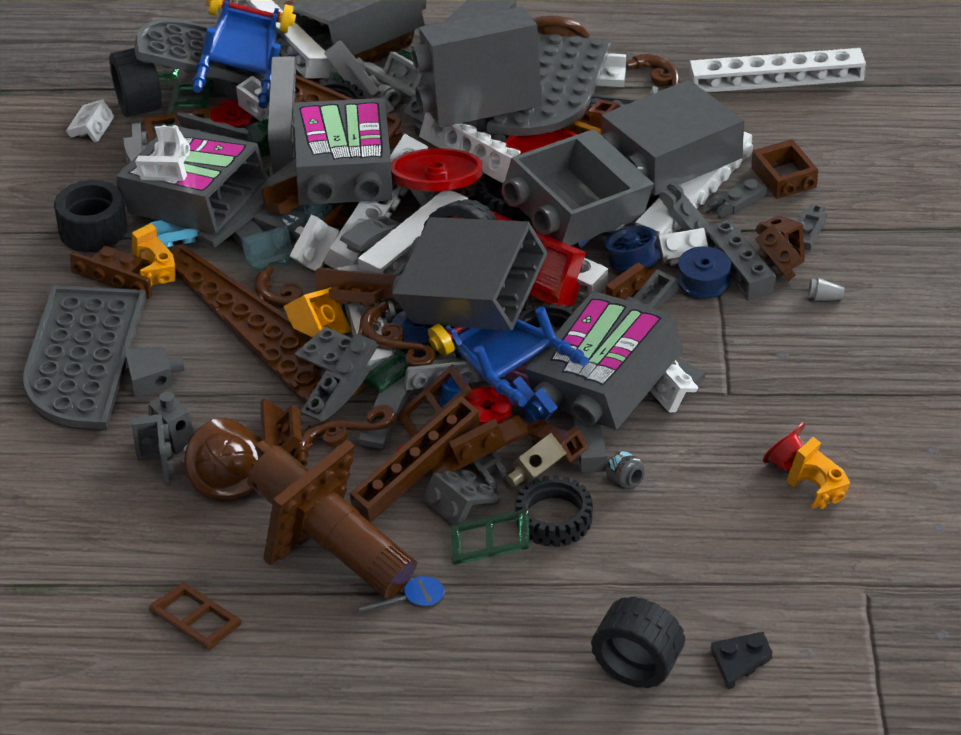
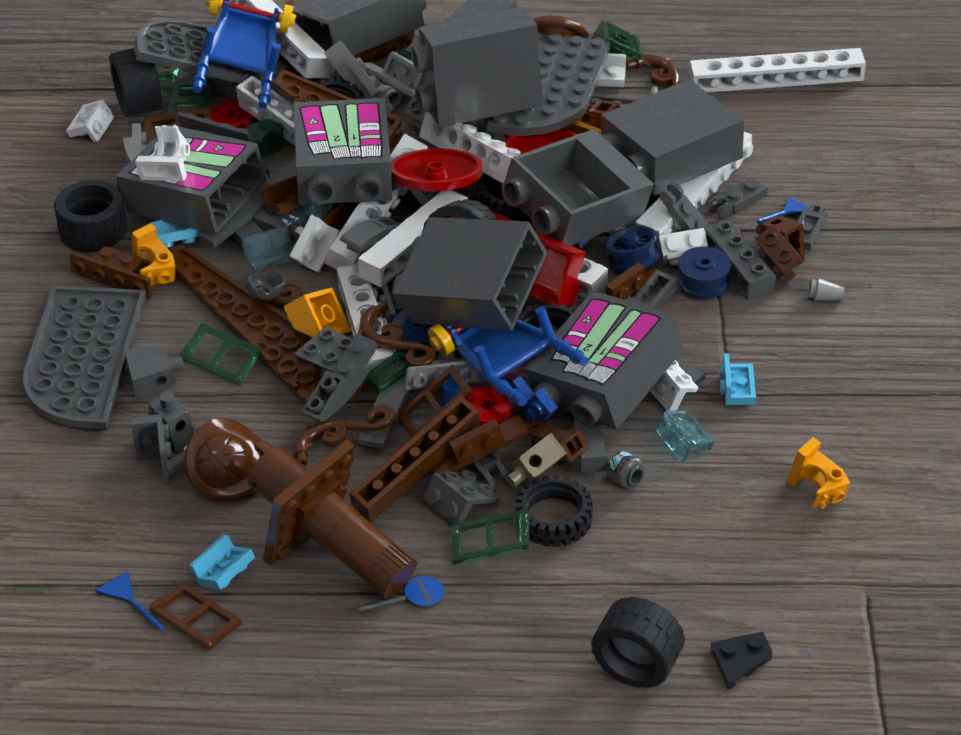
(121, 589): none -> blue piece
(220, 563): none -> medium azure bracket
(228, 341): none -> clear green window
(265, 285): none -> dark grey hair
(280, 427): reddish brown bracket -> none
(282, 112): light grey beam -> none
(355, 286): reddish brown bracket -> none
(620, 40): none -> clear green slope
(683, 433): none -> clear light blue bracket
(737, 383): none -> medium azure bracket
(779, 154): reddish brown window -> none
(784, 451): red piece -> none
(791, 206): none -> blue piece

